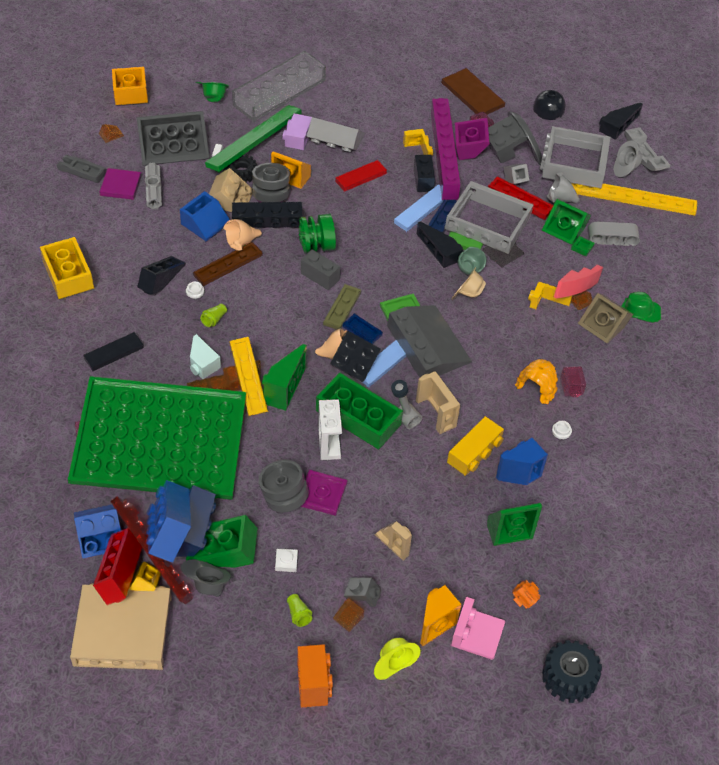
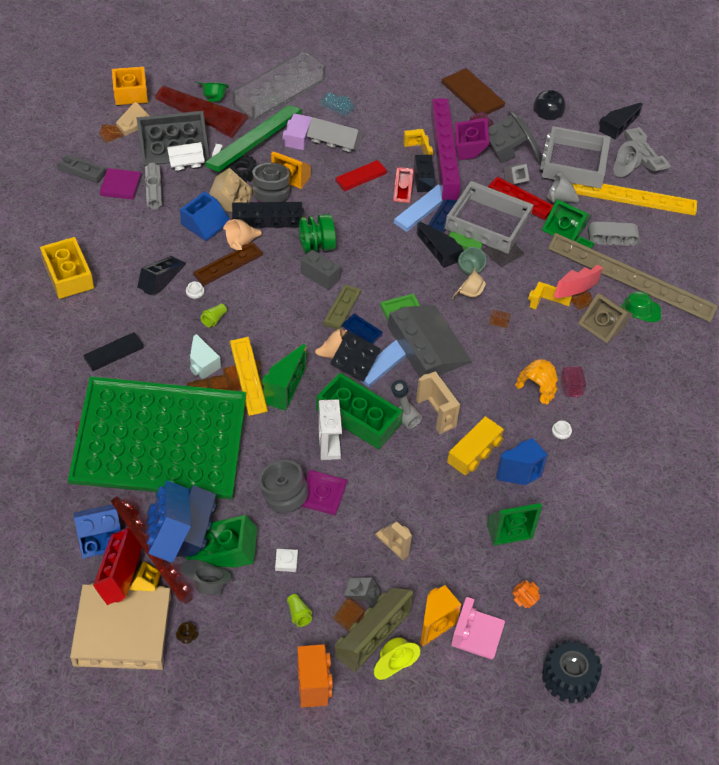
(128, 121): none -> tan wing
(186, 155): none -> white brick
(186, 627): none -> dark brown plate
(222, 118): none -> clear red wing
(338, 104): none -> clear light blue hinge
(374, 628): none -> olive slope
(403, 185): none -> slope
(500, 318): none -> clear orange slope
(634, 277): none -> dark tan plate

